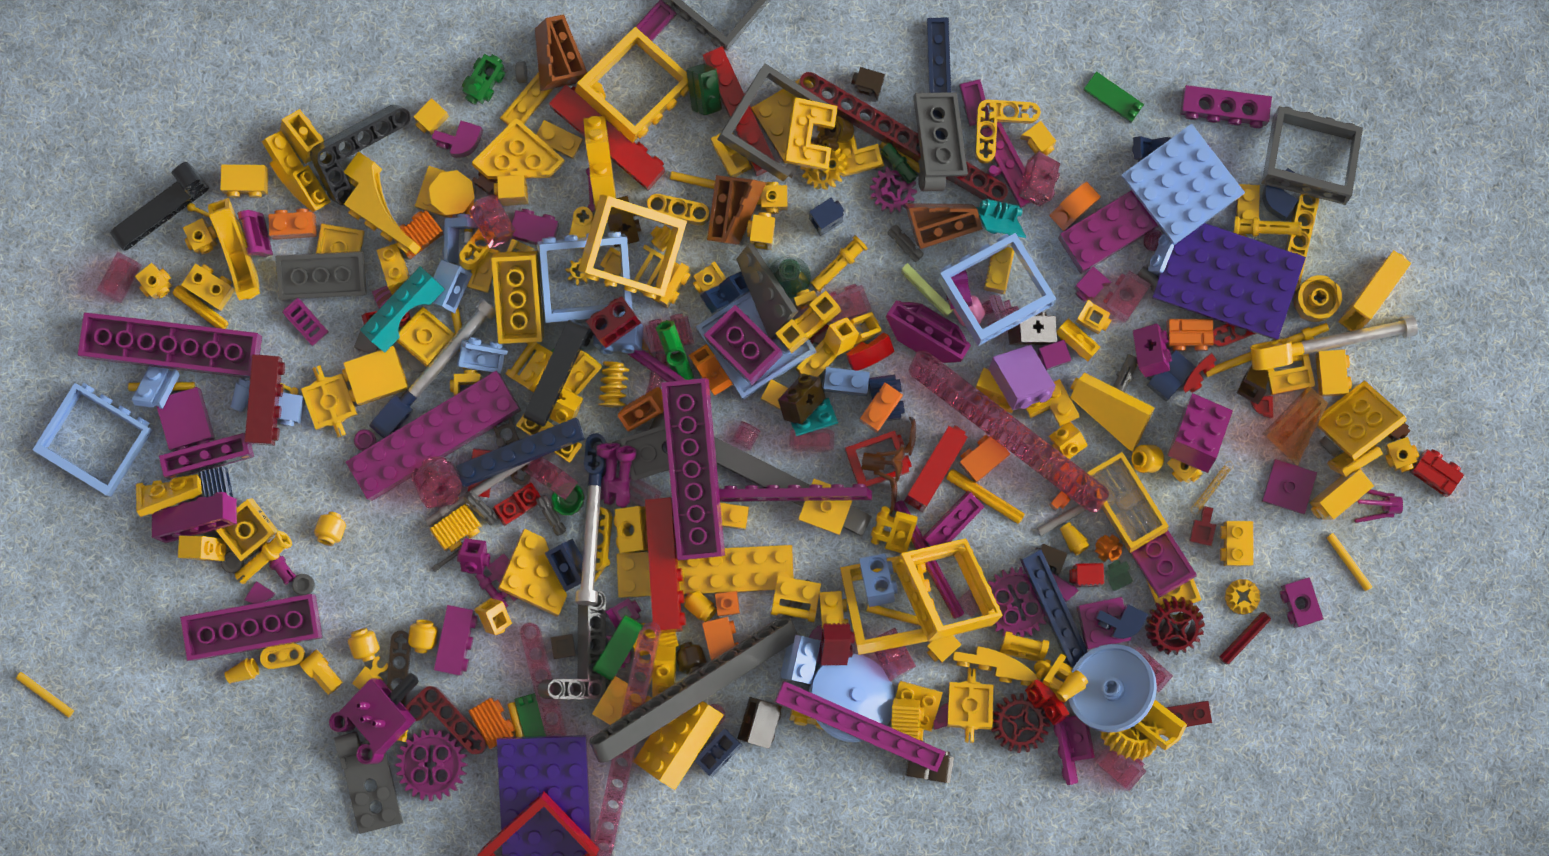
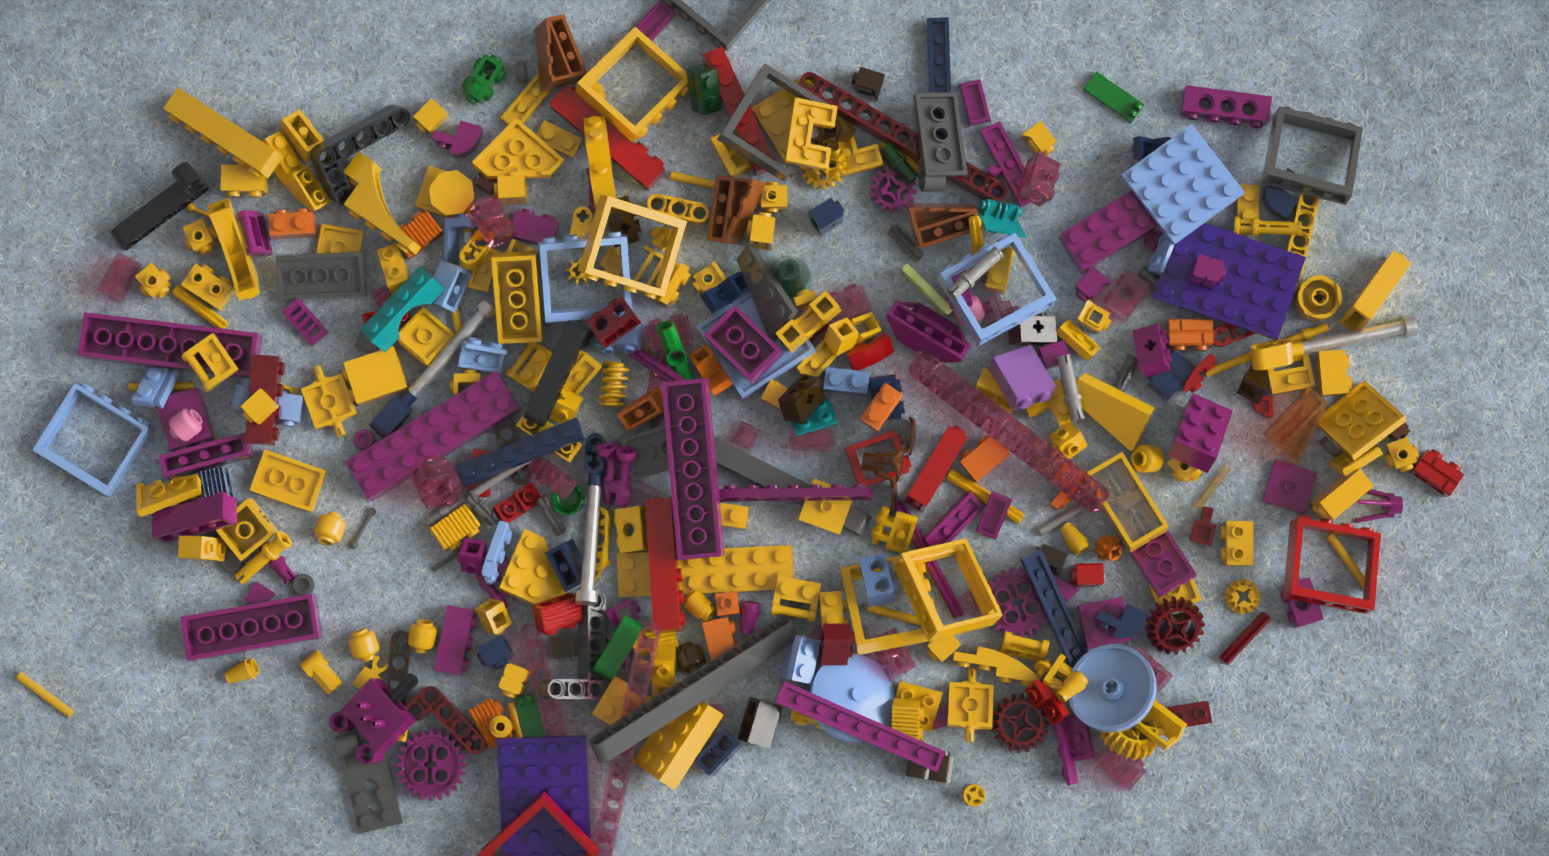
(185, 424): none -> bright pink head
(215, 357): none -> yellow plate
(222, 132): none -> yellow brick
(258, 407): none -> yellow brick
(283, 656): yellow plate -> none
(288, 480): none -> yellow plate
(371, 512): none -> dark grey hinge
(495, 653): none -> dark blue brick
(496, 552): none -> light blue hinge
(507, 730): none -> yellow plate
(514, 680): none -> yellow brick
(557, 614): none -> red brick
(748, 616): none -> magenta cone
(845, 257): yellow pin -> none
(968, 279): none -> light grey pin
(976, 234): none -> yellow axle
(977, 796): none -> yellow wheel
(994, 515): none -> magenta tile
(998, 116): yellow beam -> none
(1070, 387): none -> light grey pin
(1075, 205): orange brick -> none
(1118, 575): clear green bracket -> none
(1207, 271): none -> magenta brick
(1293, 592): none -> red window

